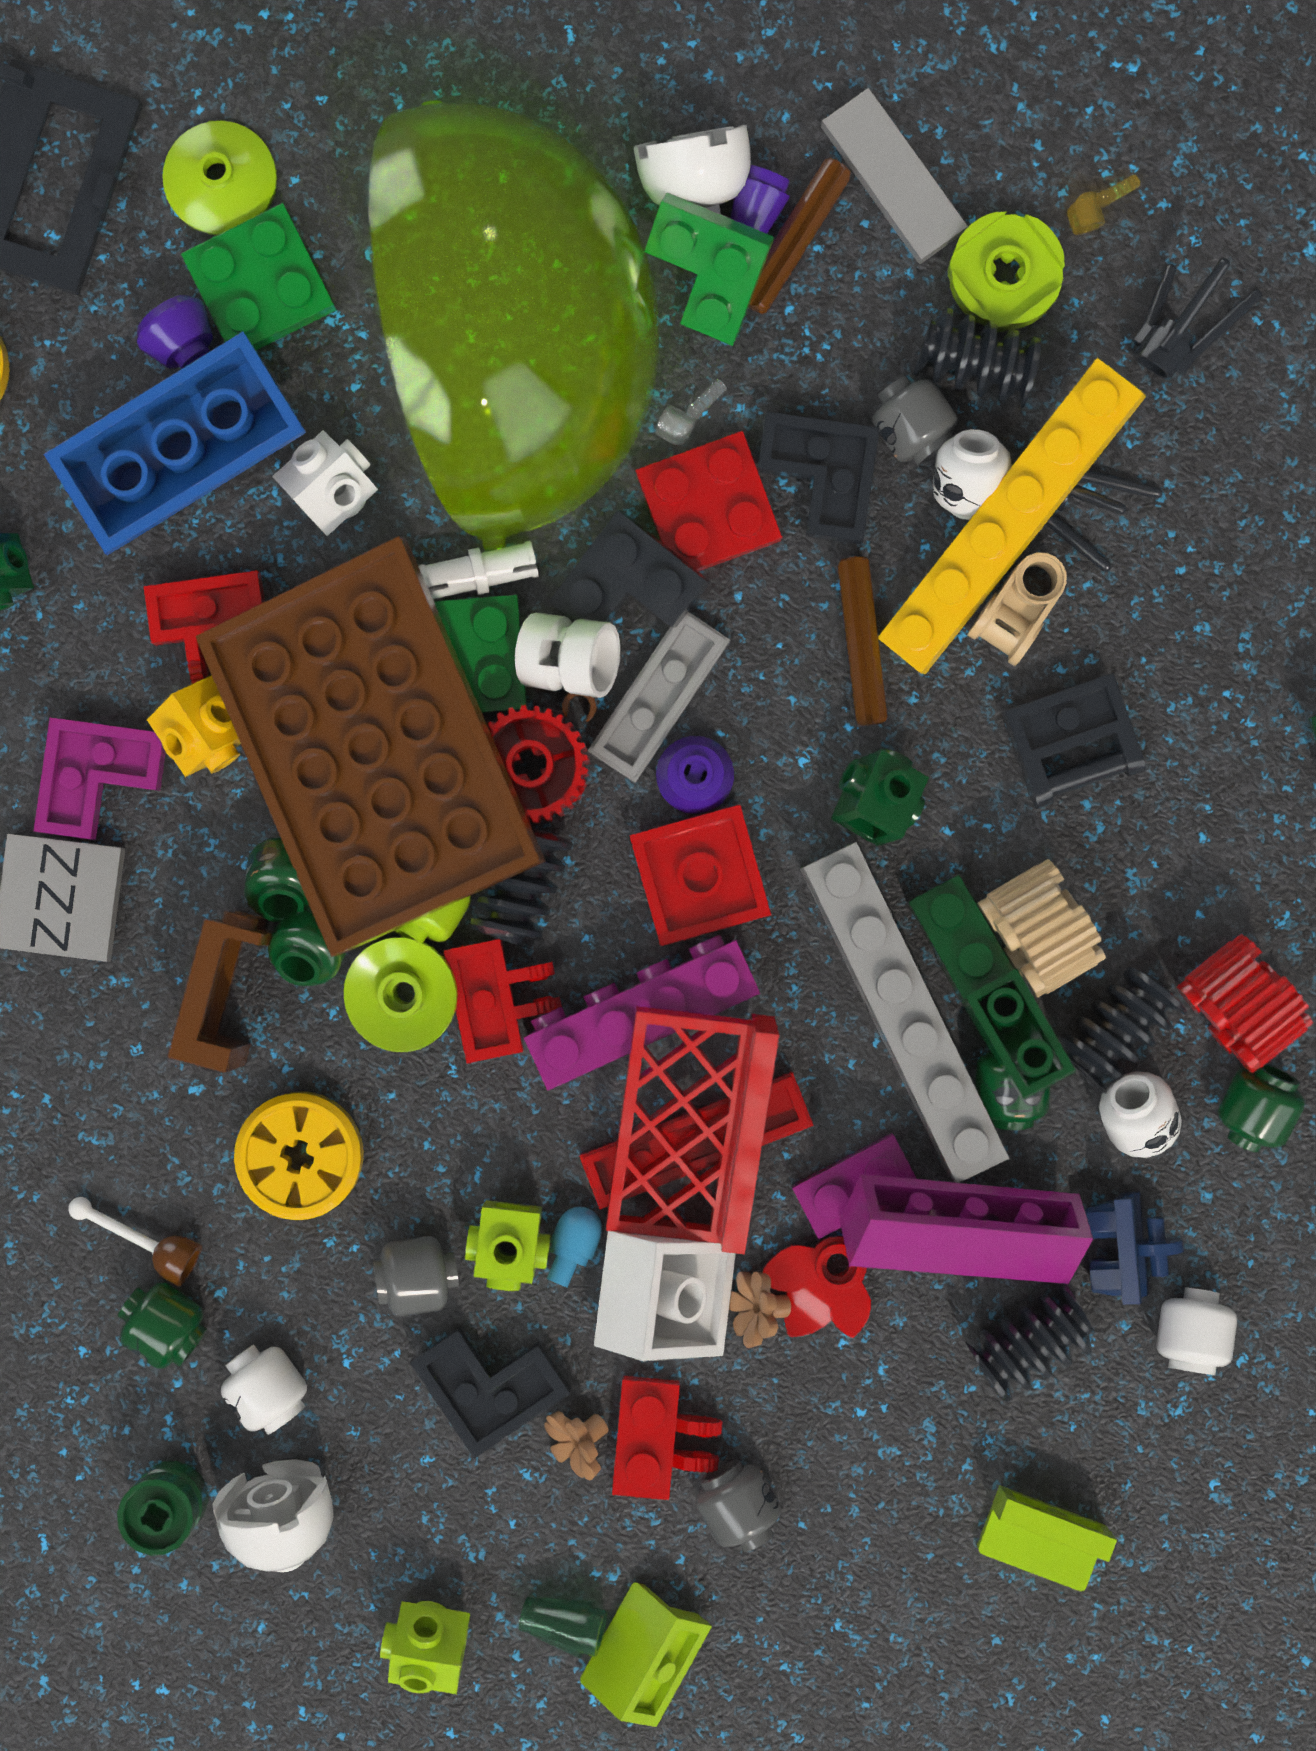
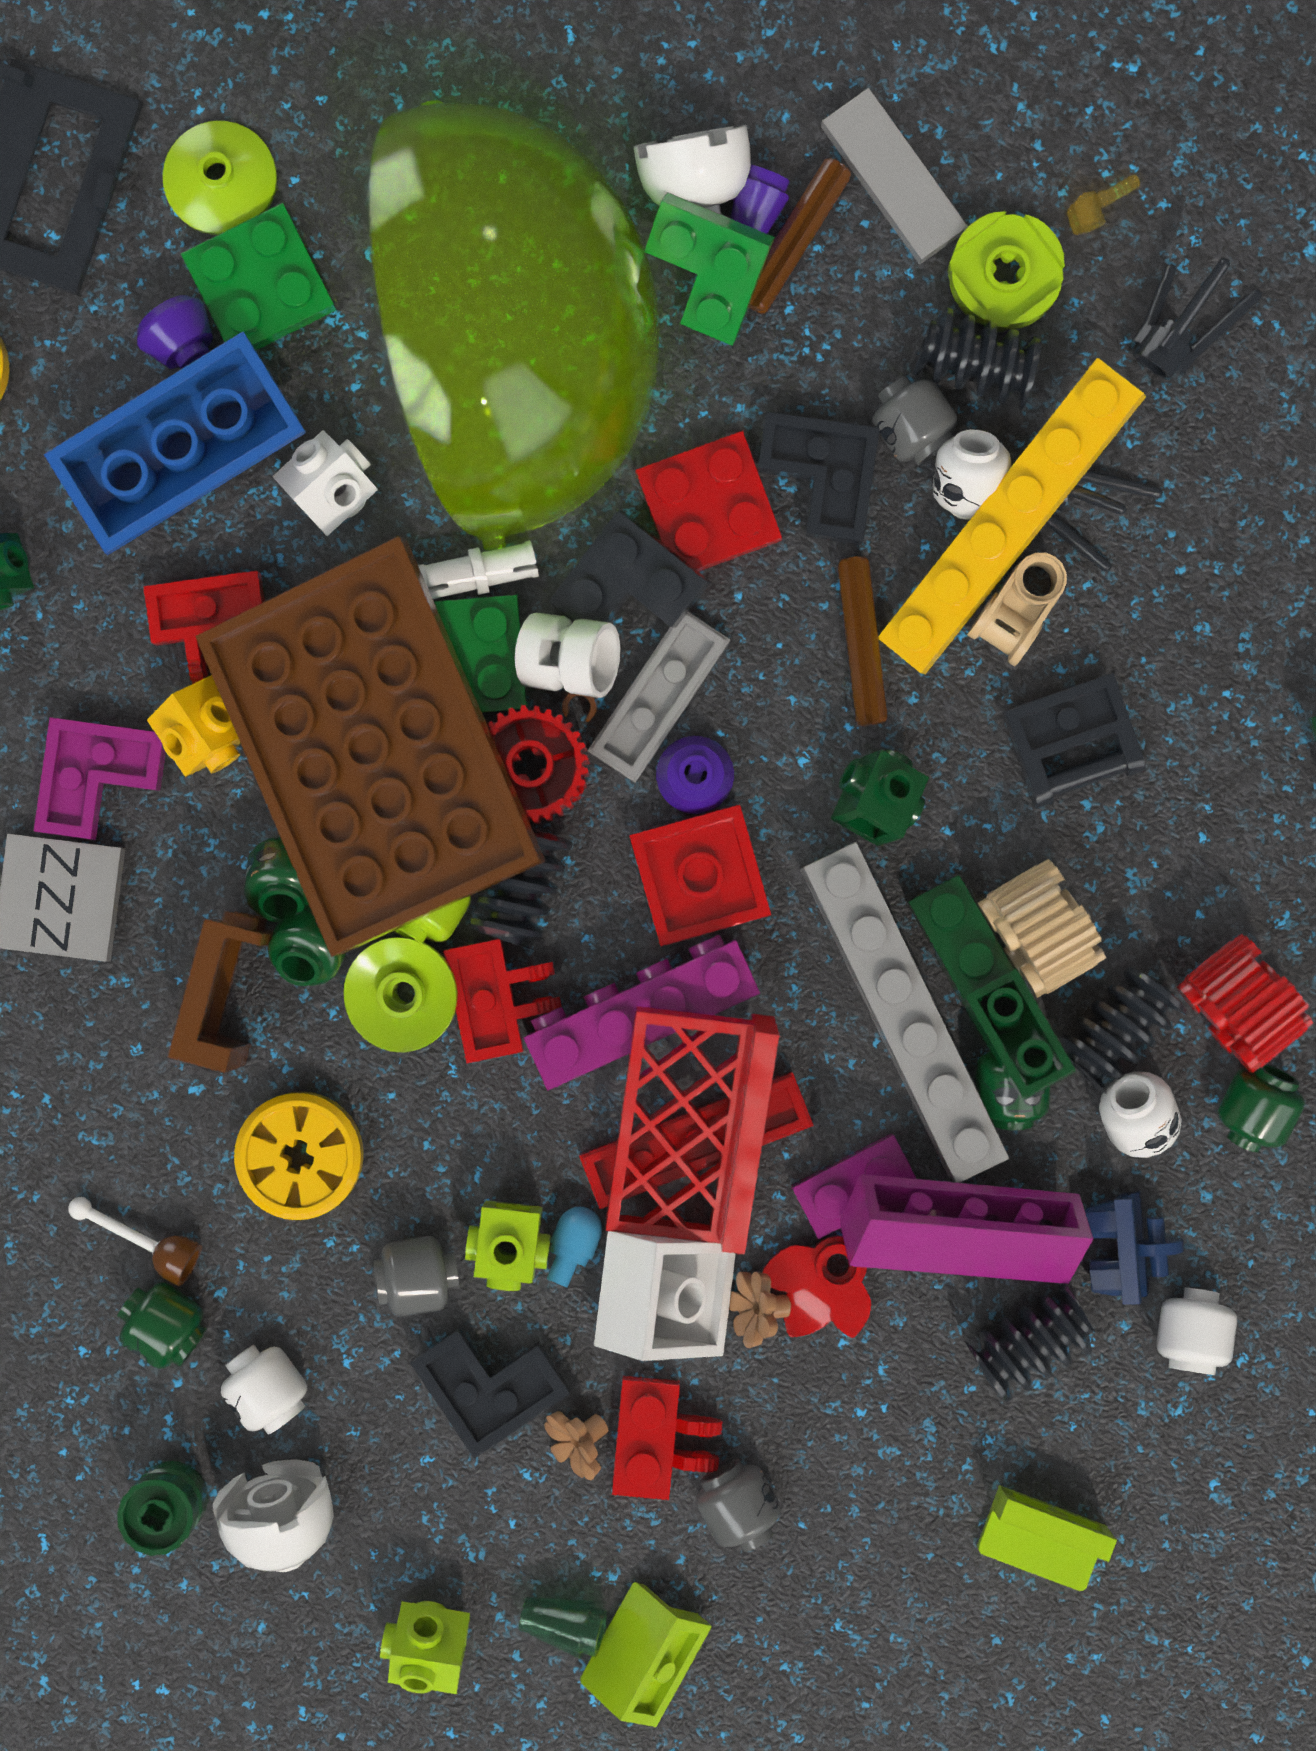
(677, 425): clear hand -> none

